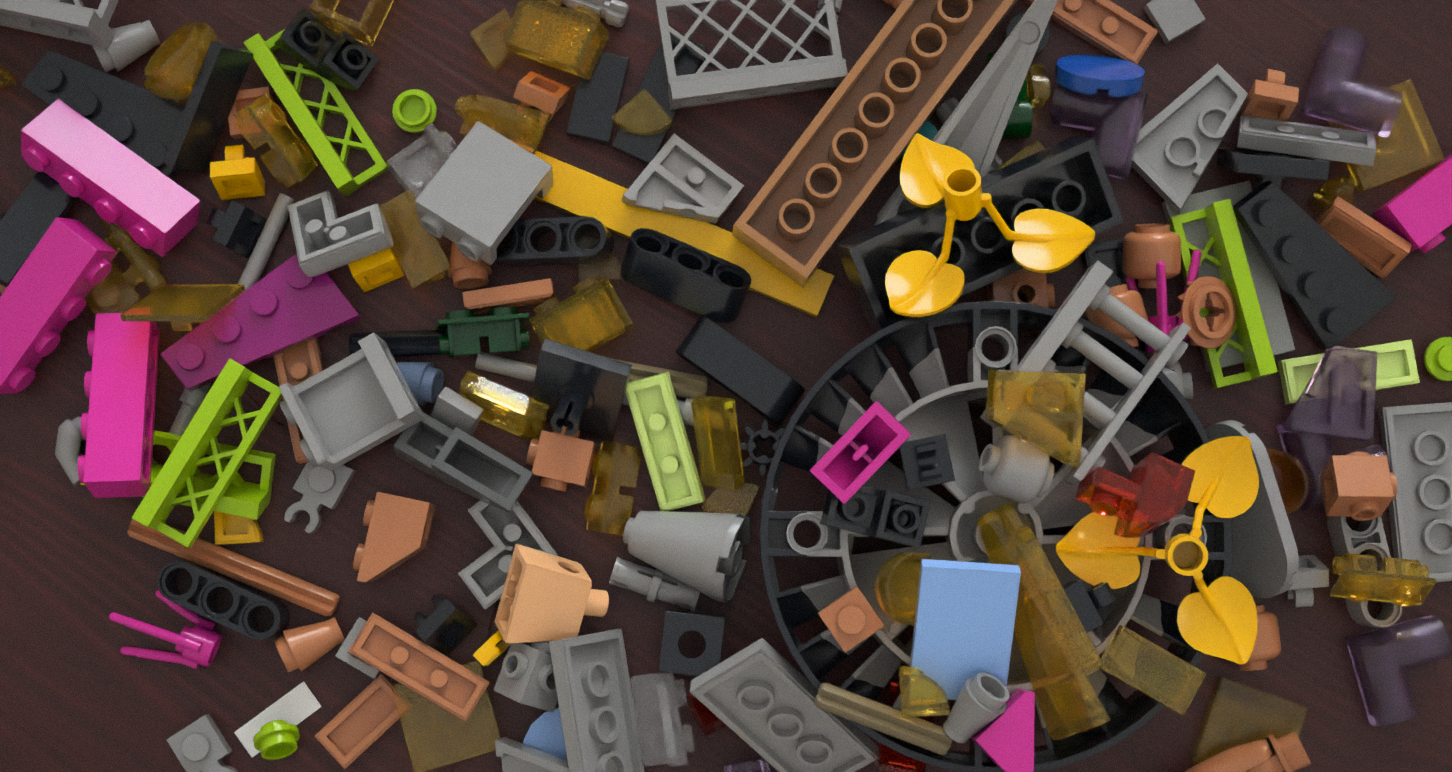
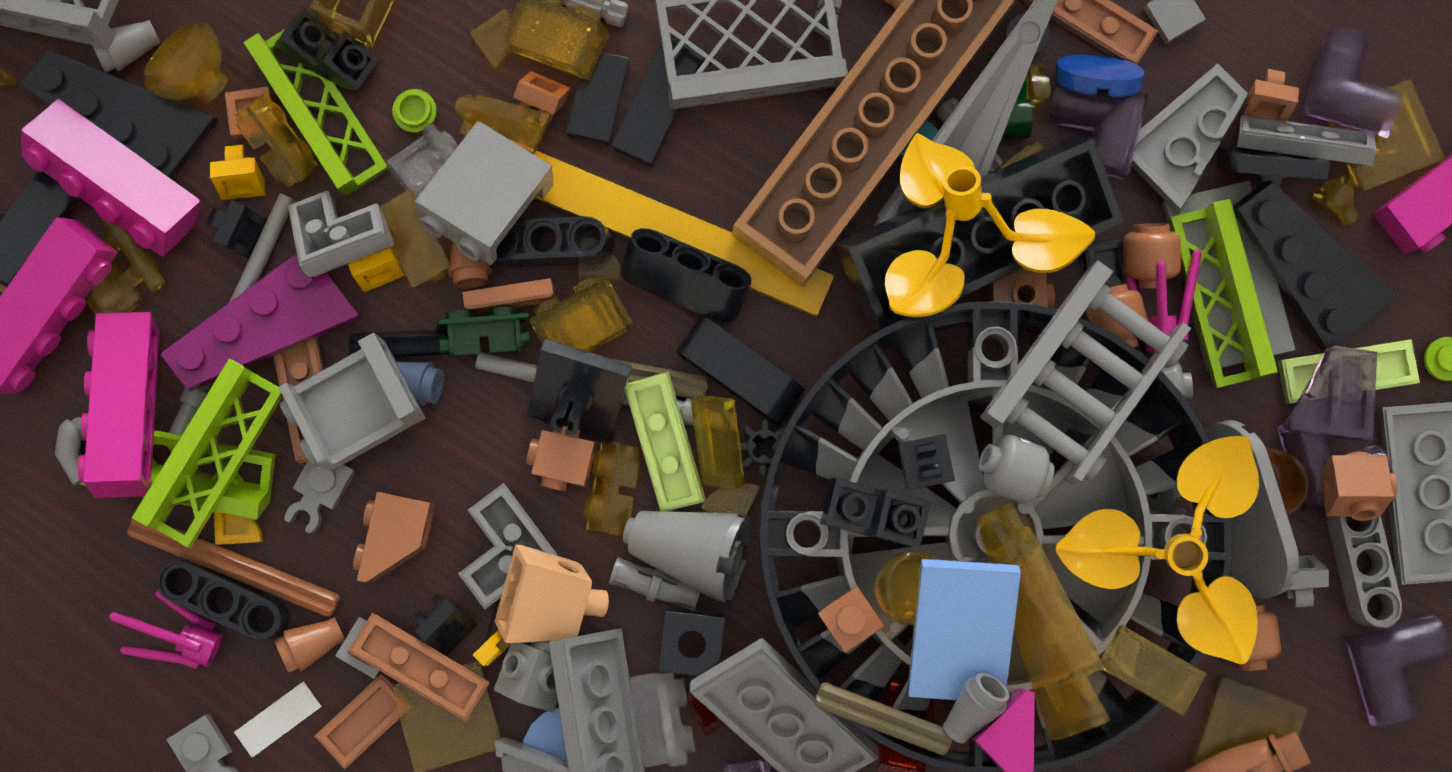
(183, 304): clear yellow piece -> none
(208, 107): black tile -> none
(276, 739): lime plate -> none
(456, 411): light grey tile -> none
(463, 462): dark grey slope -> none
(505, 407): clear yellow tile -> none
(642, 116): clear yellow tile -> none
(683, 184): light grey wing -> none
(860, 452): dark pink slope -> none
(920, 694): clear yellow tile -> none
(1040, 409): clear yellow wing -> none
(1088, 601): black tile -> none
(1145, 500): clear red brick -> none
(1211, 294): nougat gear -> none
(1364, 237): nougat tile -> none
(1400, 582): clear yellow hinge -> none

